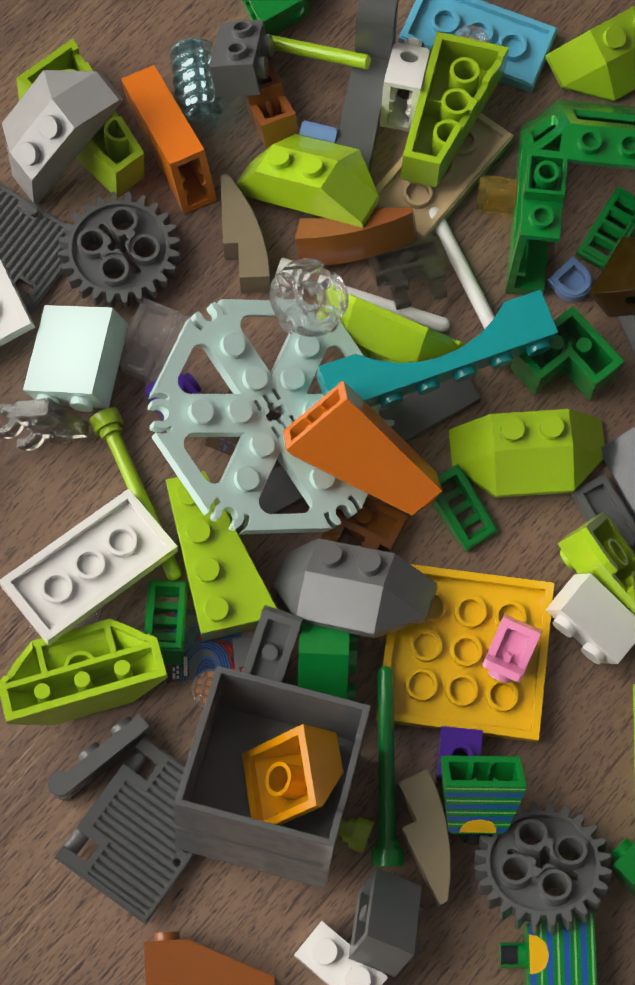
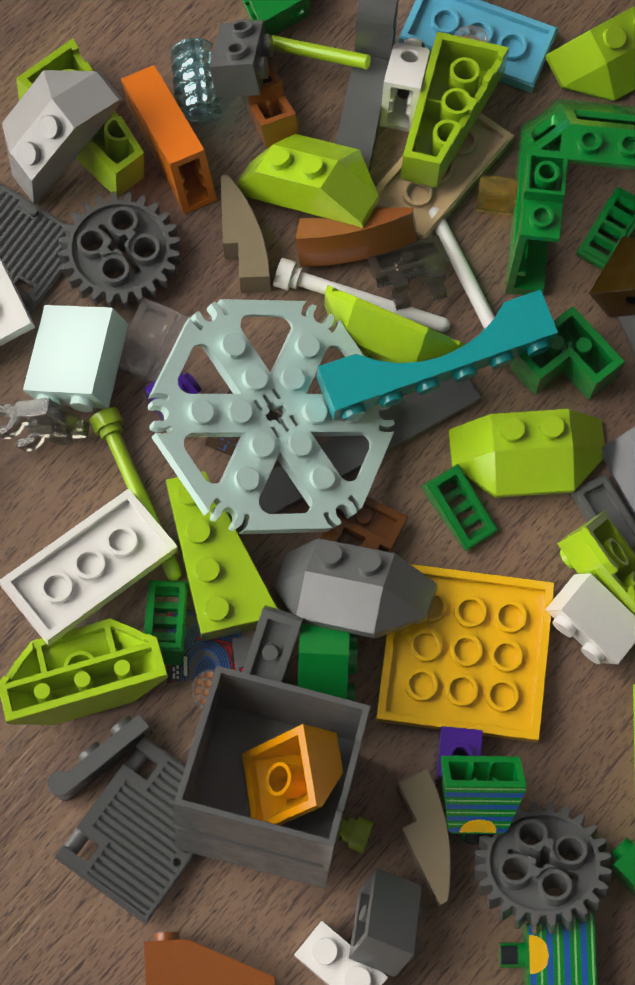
(296, 314): clear plate -> none
(319, 131): medium blue tile -> none
(361, 449): orange slope -> none
(387, 848): green piece -> none
(511, 650): bright pink bracket -> none
(571, 281): medium blue tile -> none

